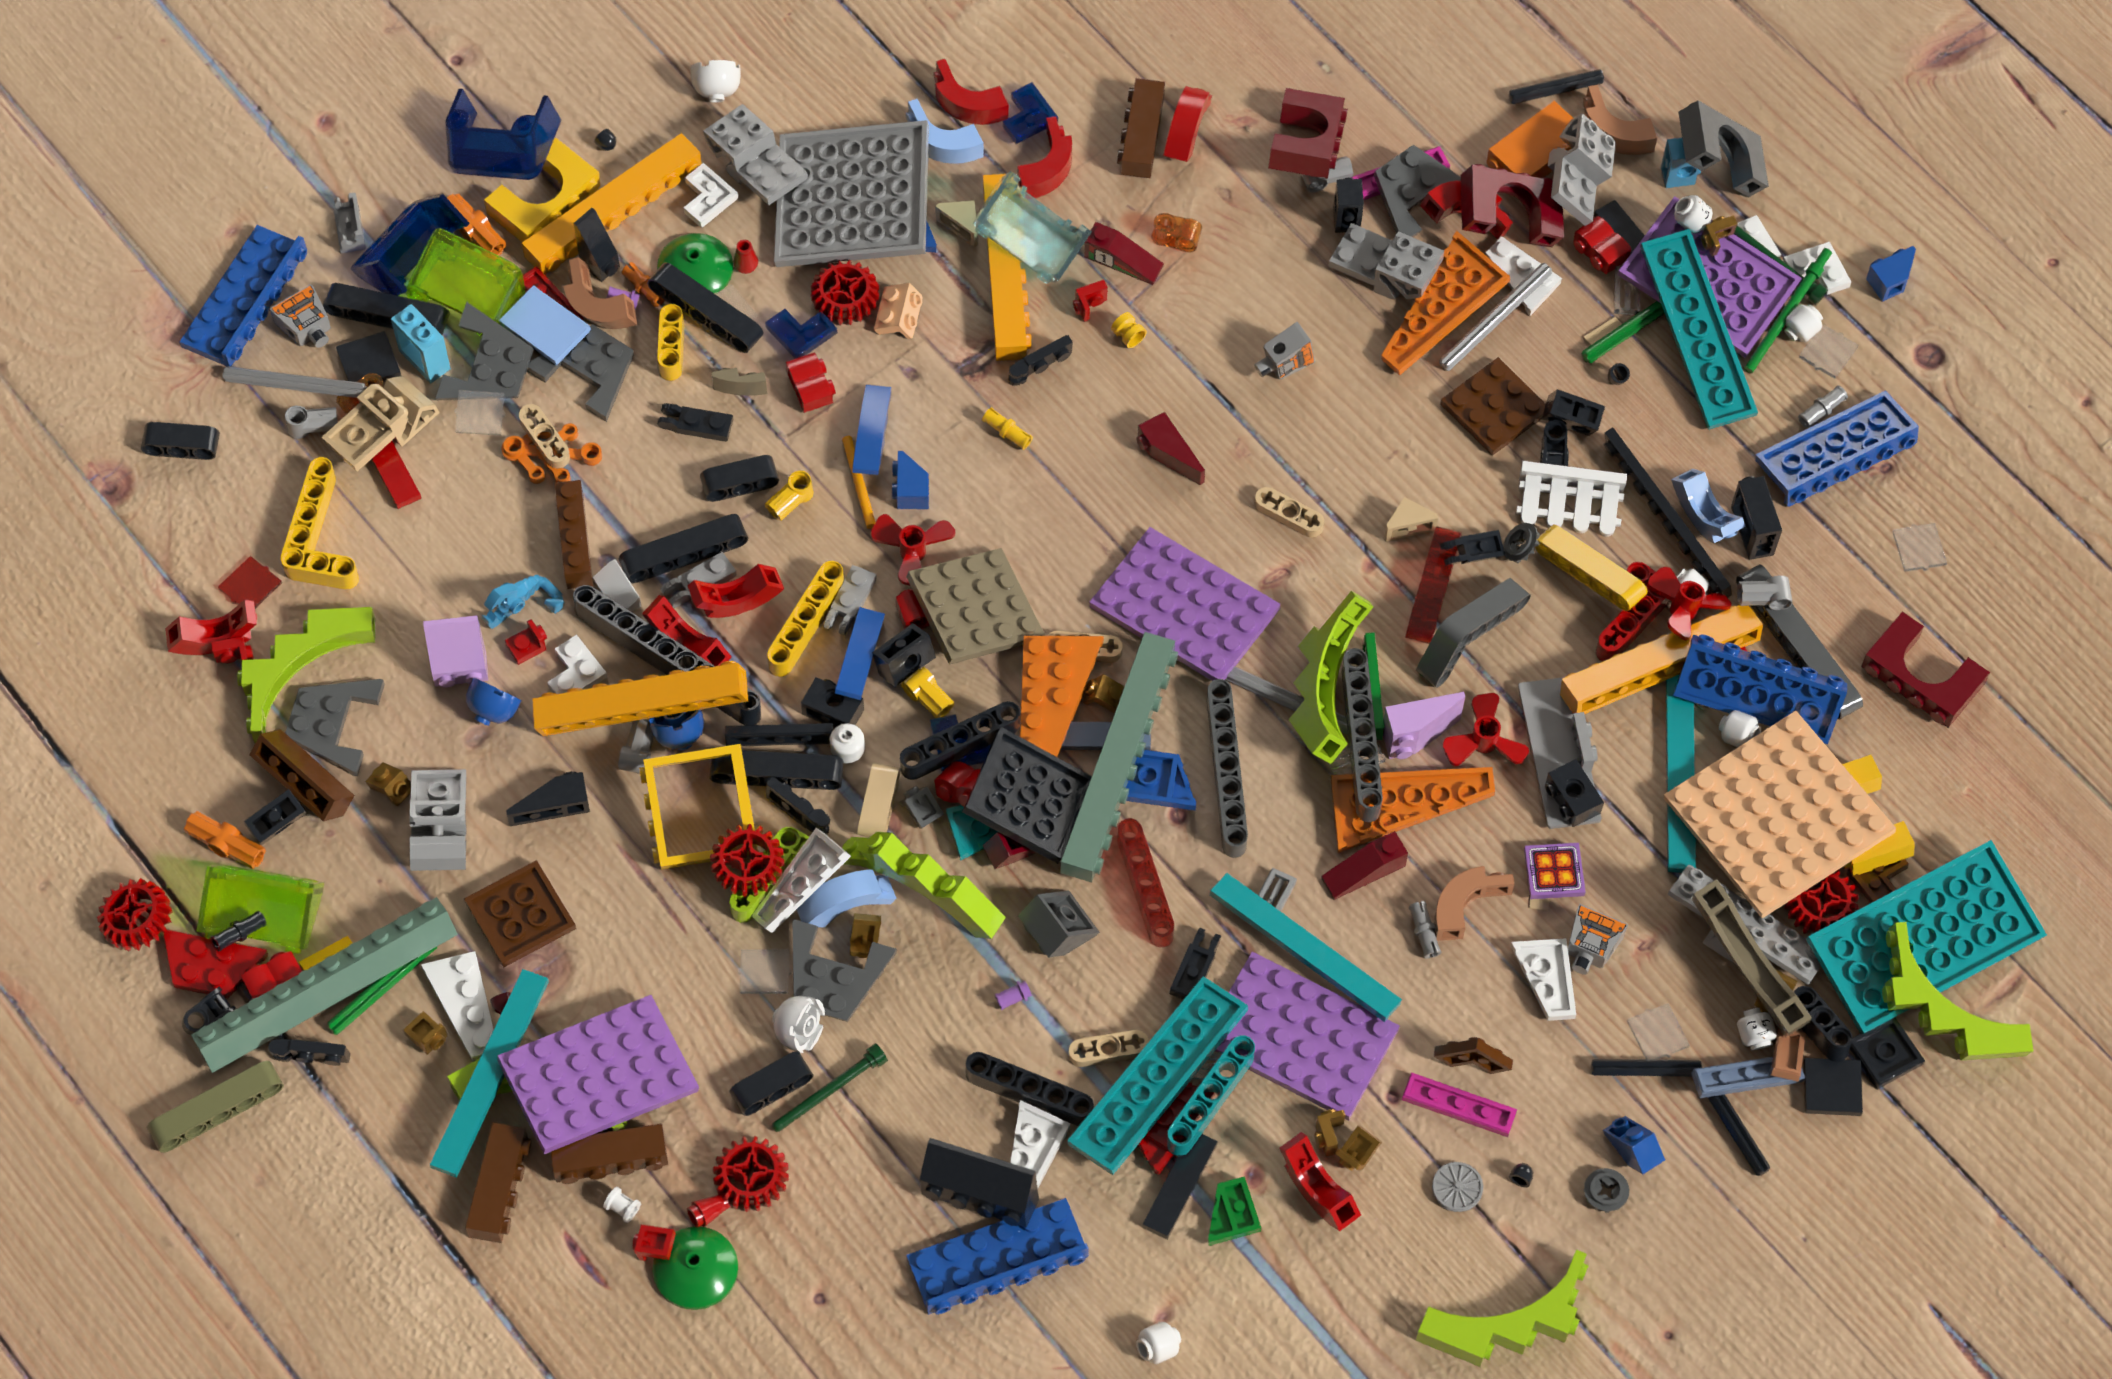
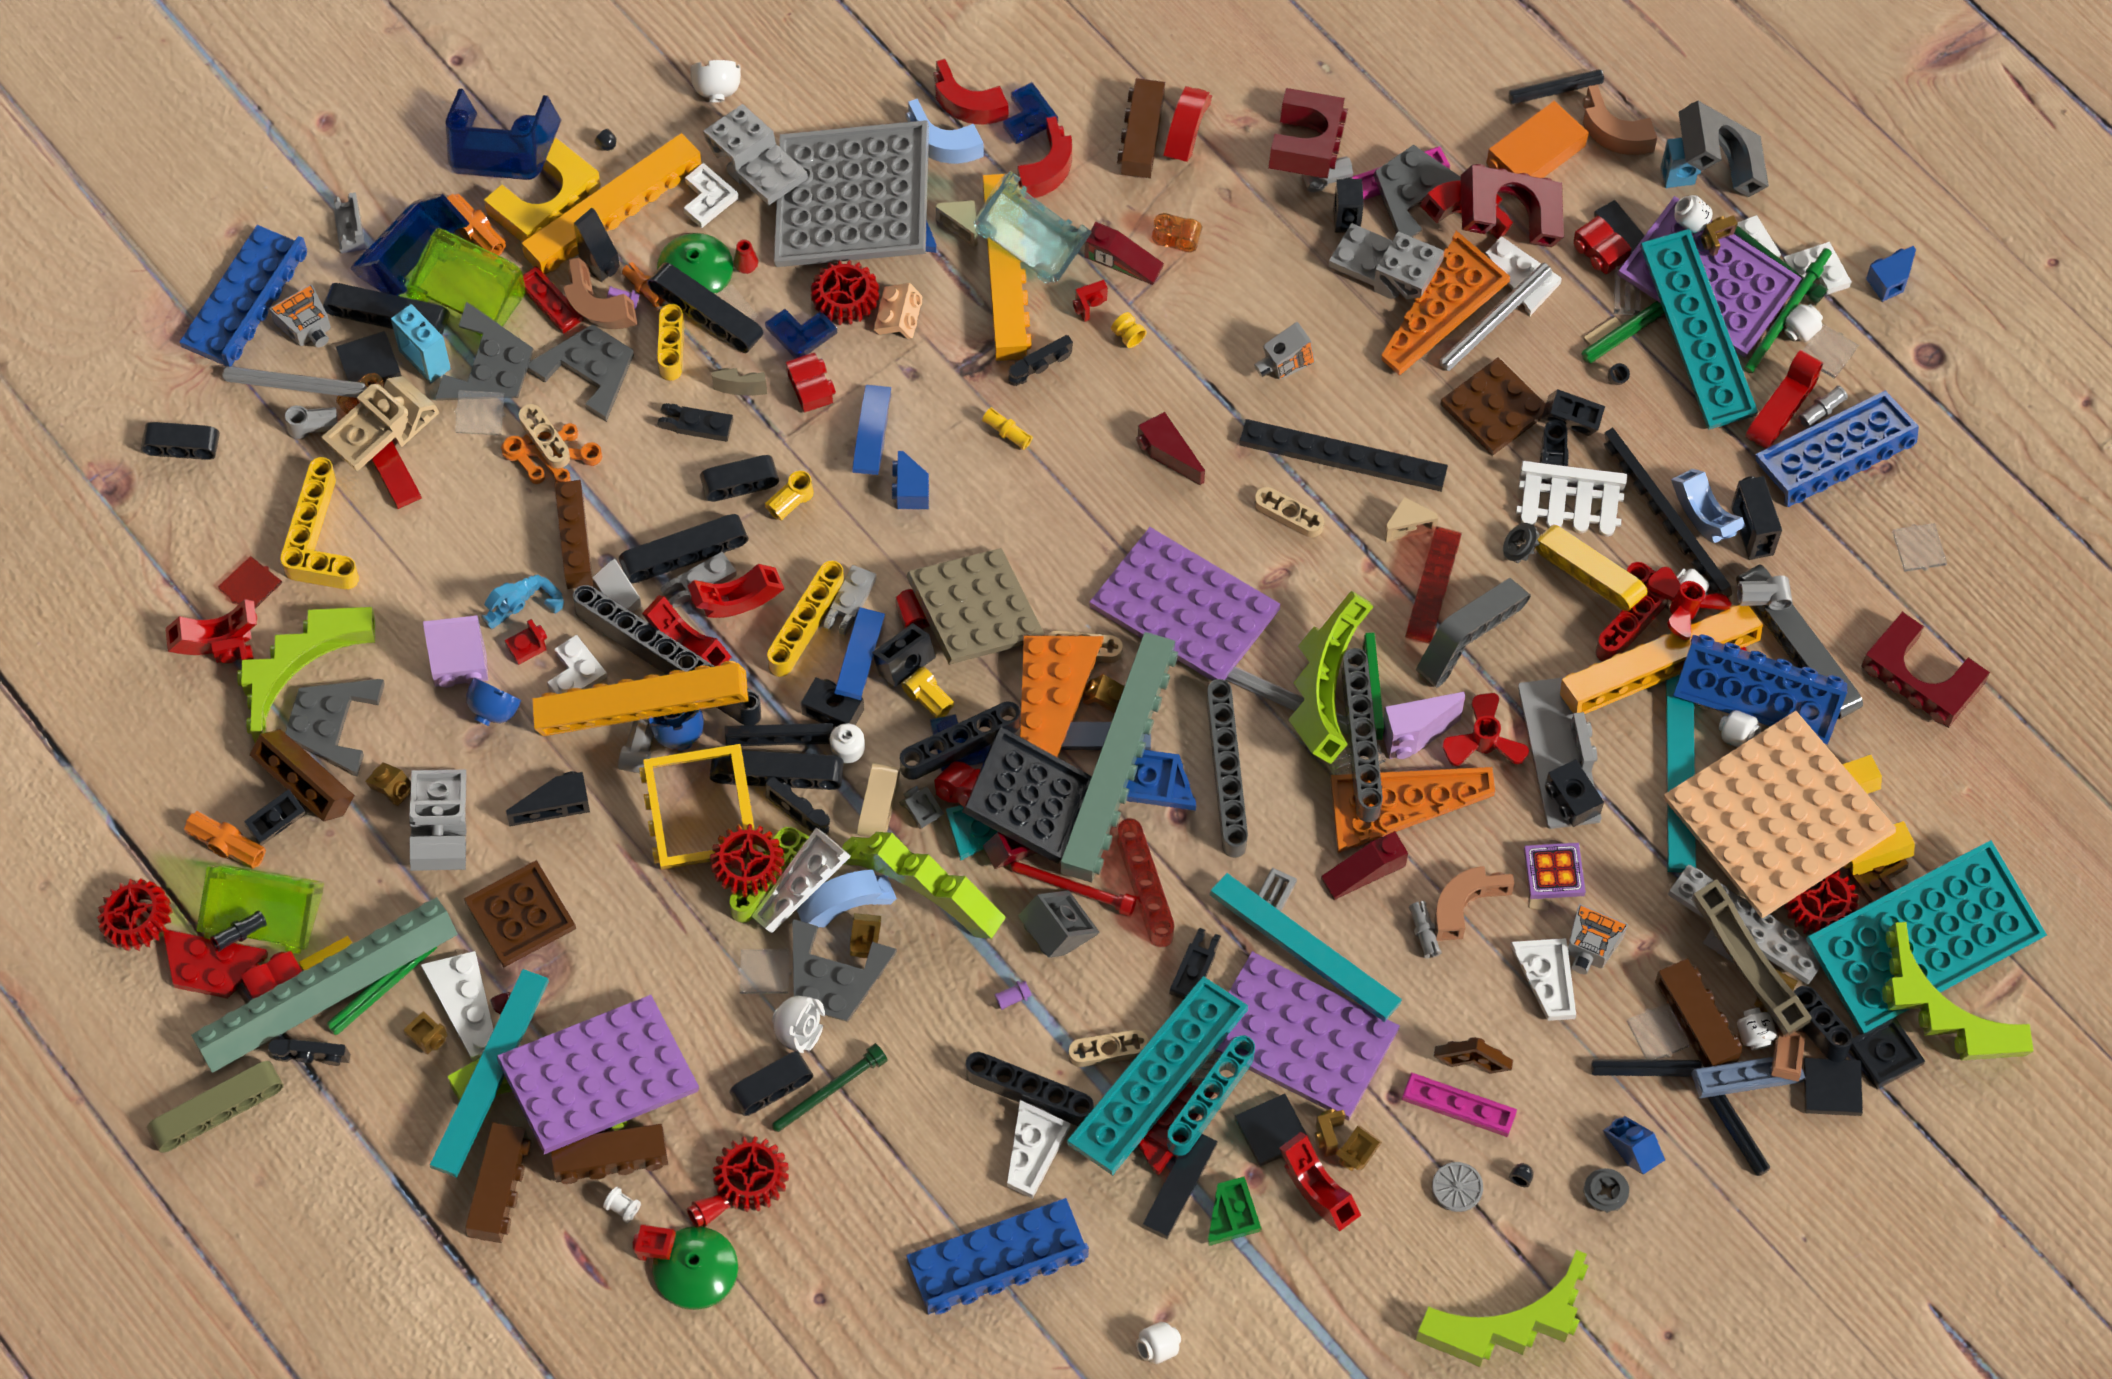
(208, 1010): black piece -> none
(545, 325): light blue tile -> none
(859, 484): light orange bar -> none
(890, 533): red piece -> none
(979, 1183): black slope -> none
(1123, 903): none -> red piece
(1269, 1127): none -> black tile
(1343, 455): none -> black plate
(1475, 548): black hinge -> none
(1582, 167): light grey piece -> none
(1698, 1015): none -> reddish brown brick
(1786, 400): none -> red beam

